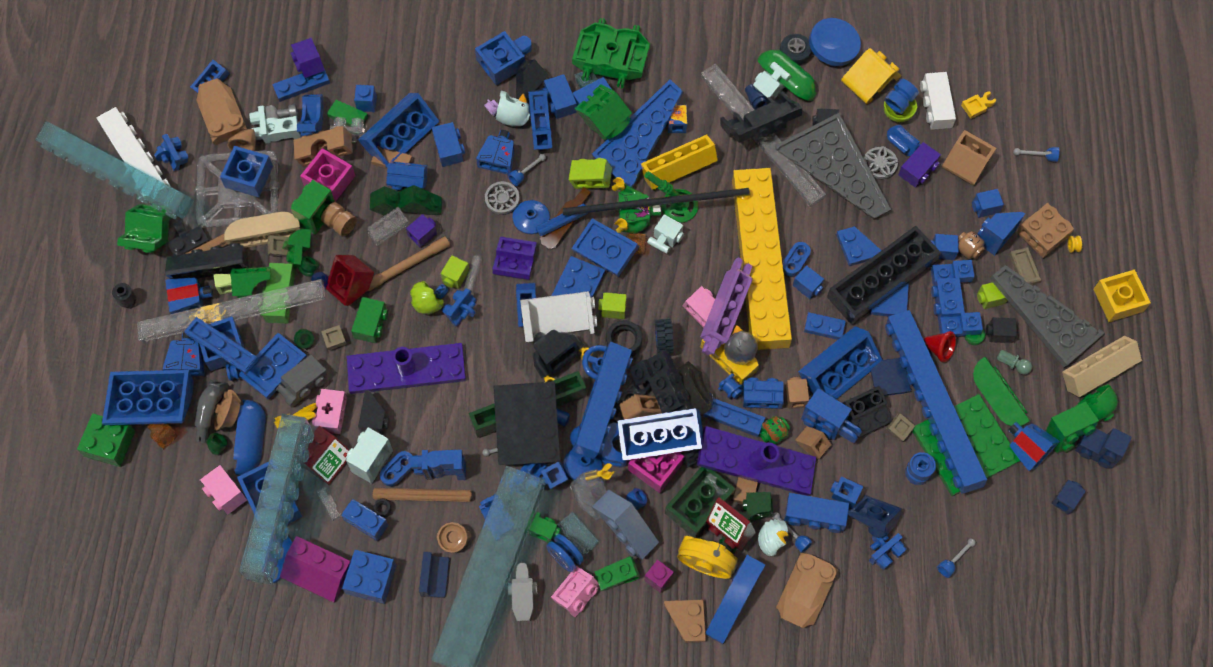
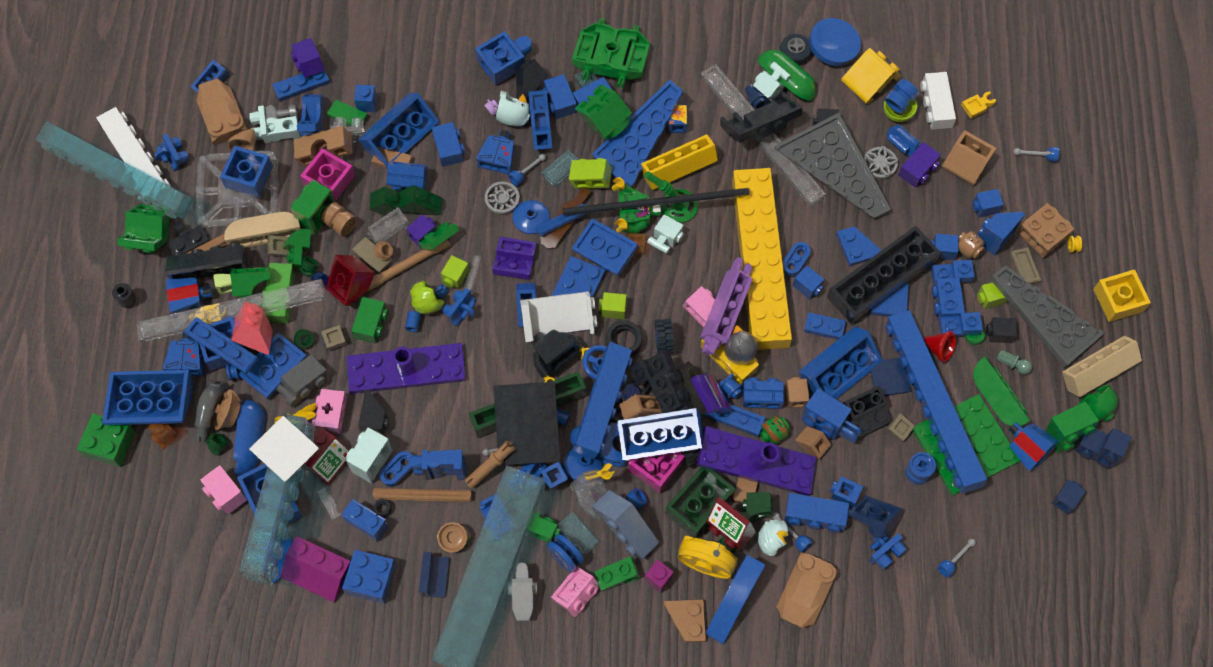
(253, 328): none -> coral slope
(284, 448): none -> white sticker
(366, 251): none -> dark tan tile
(387, 250): none -> medium nougat plate
(412, 321): none -> blue hinge
(435, 238): none -> green plate
(496, 458): none -> medium nougat pin
(559, 168): none -> clear light blue tile
(628, 391): none -> clear blue plate
(711, 394): none -> dark purple slope

